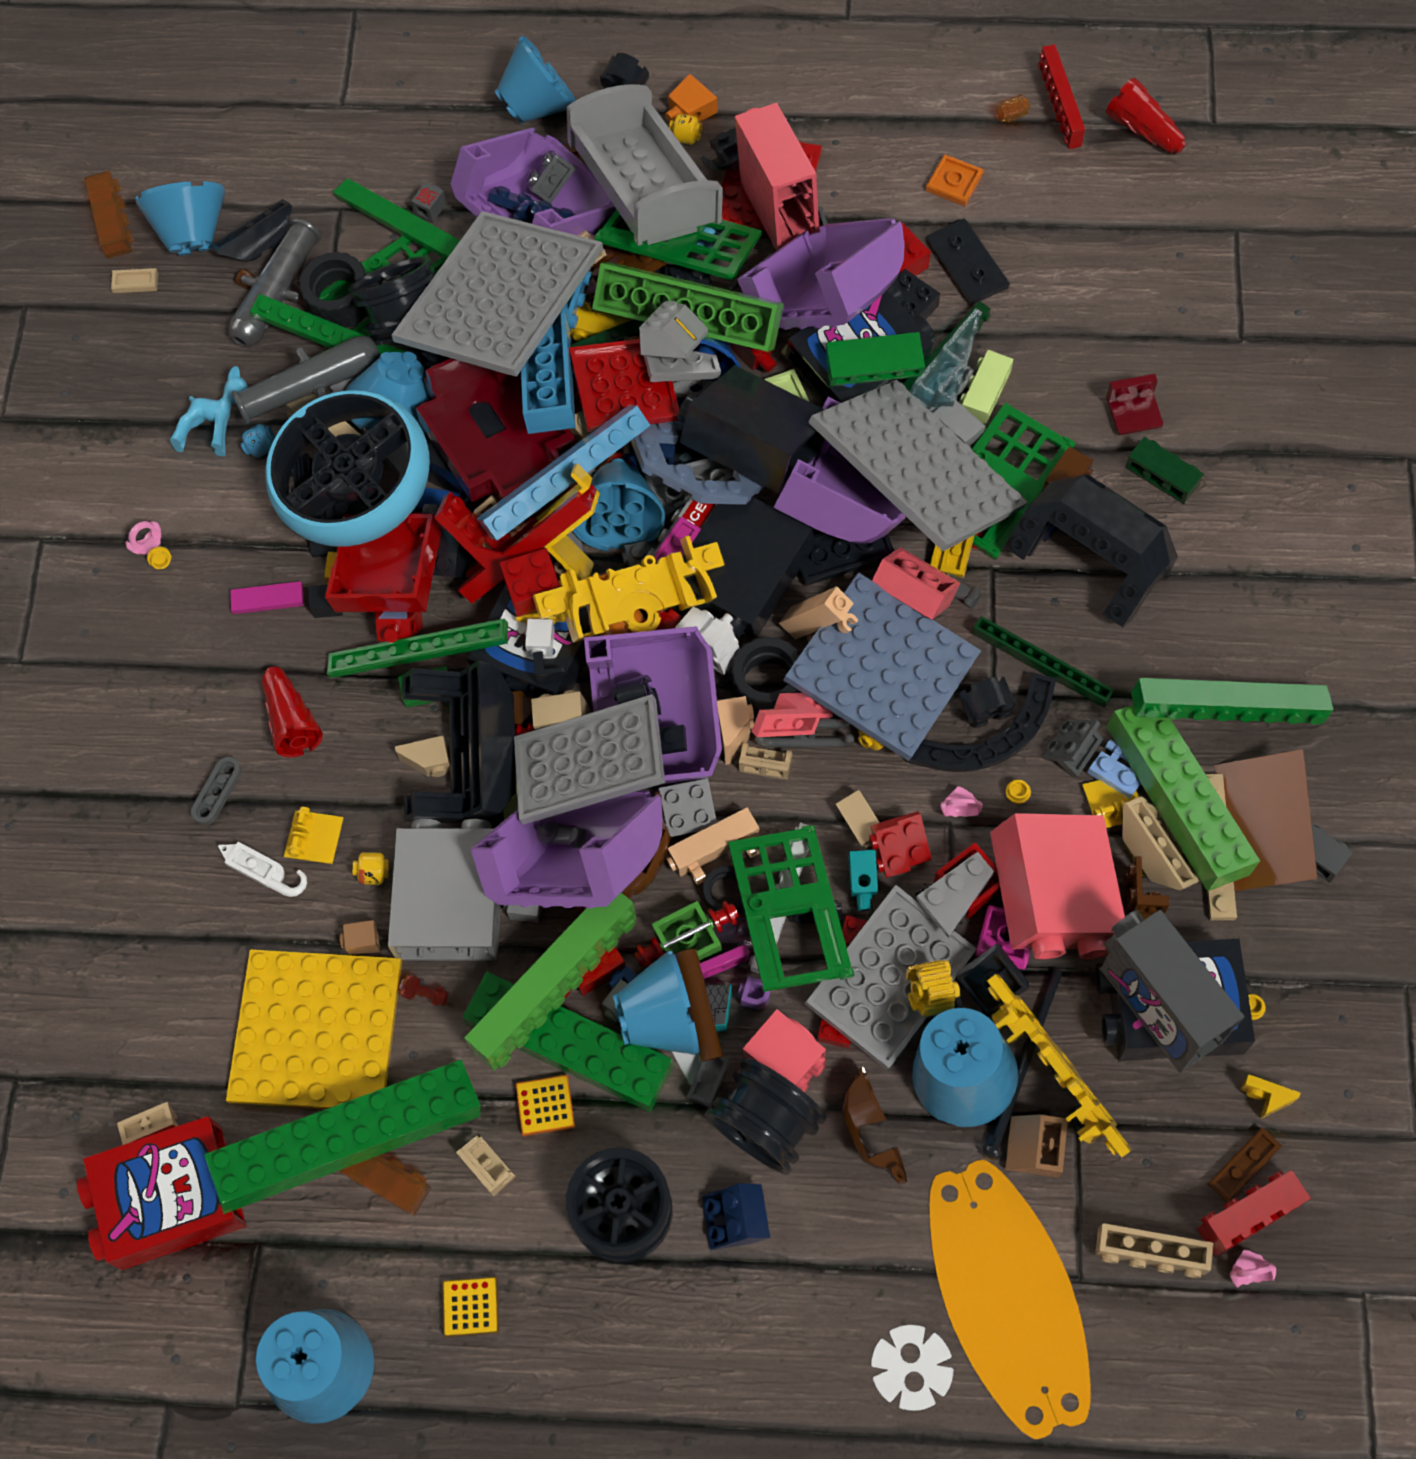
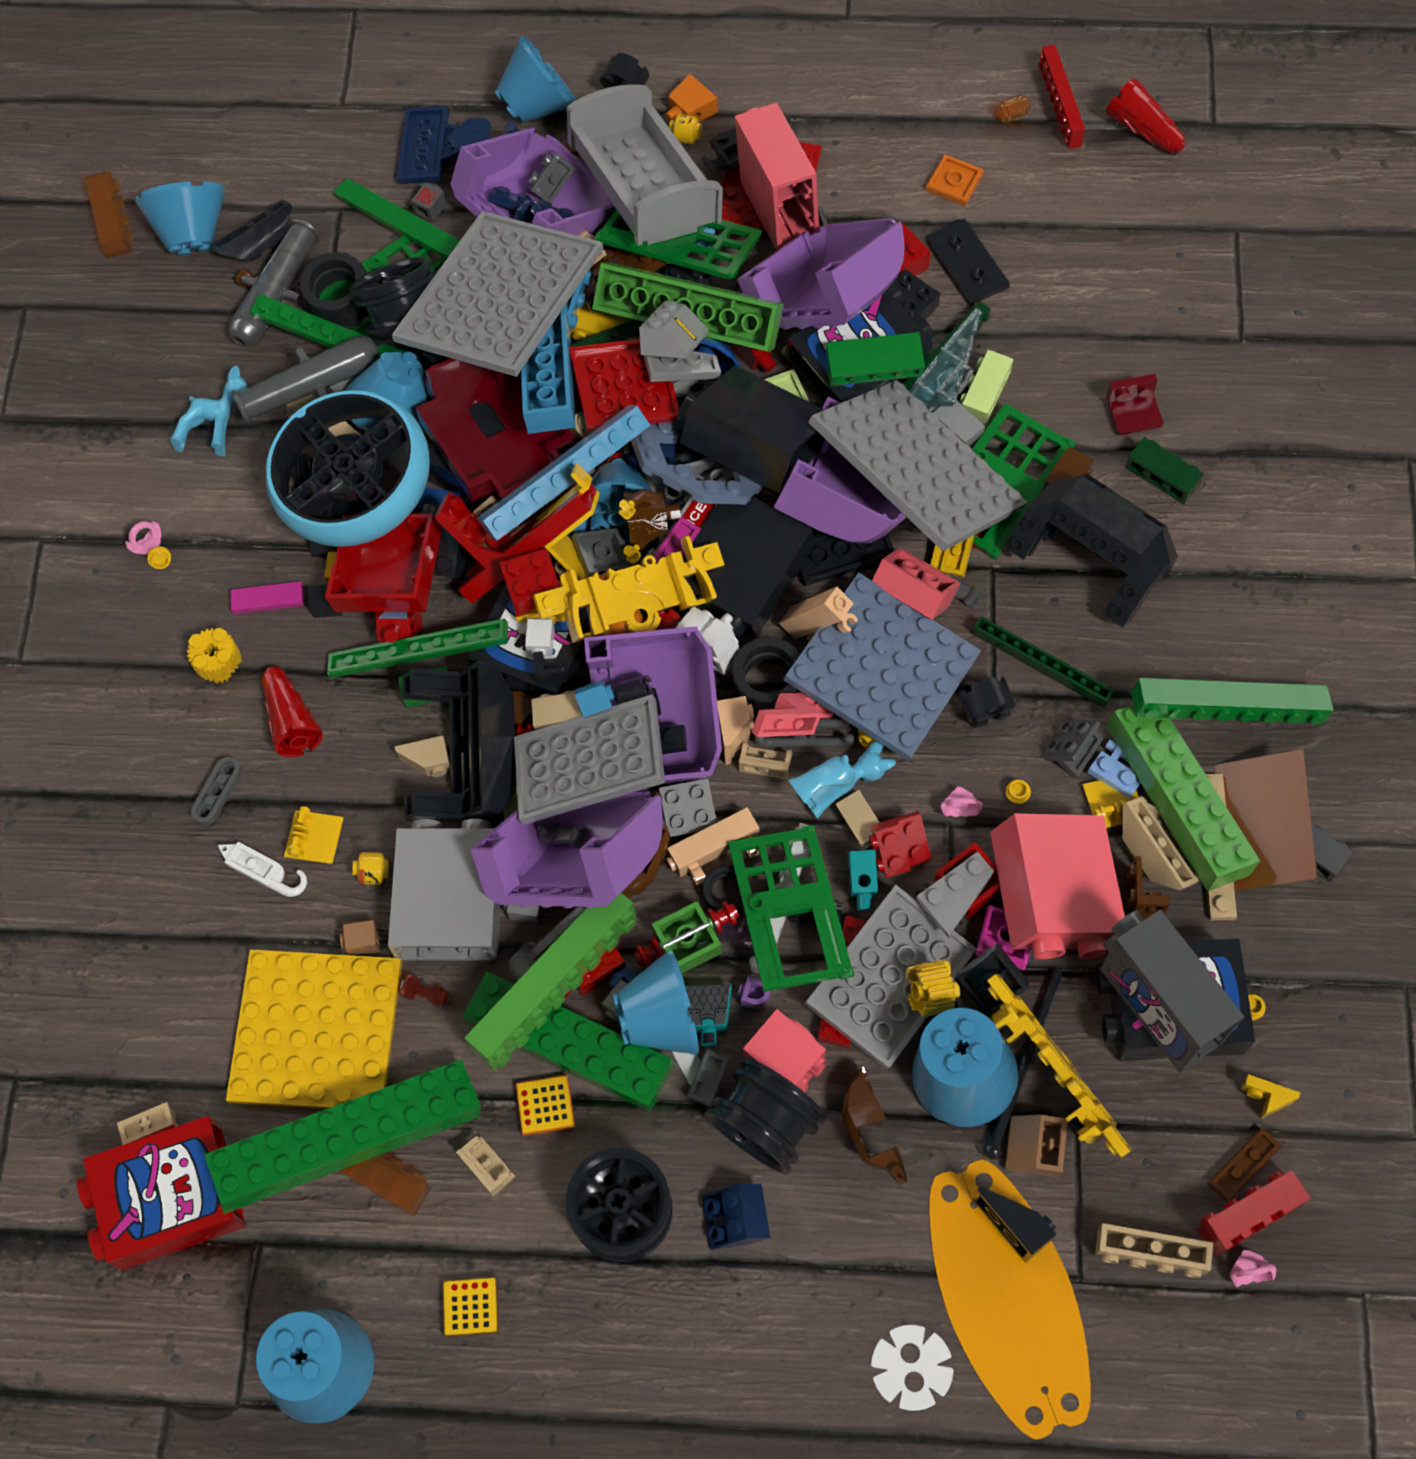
(134, 280): tan tile -> none
(213, 655): none -> yellow brick
(257, 440): dark azure head -> none
(432, 142): none -> dark blue plate
(531, 952): none -> clear piece
(594, 698): none -> dark azure brick
(600, 551): none -> dark grey plate
(645, 519): none -> reddish brown torso
(700, 1006): reddish brown piece -> none
(725, 961): dark pink tile -> none
(836, 777): none -> medium azure animal
(998, 748): black plate -> none
(1018, 1224): none -> black slope

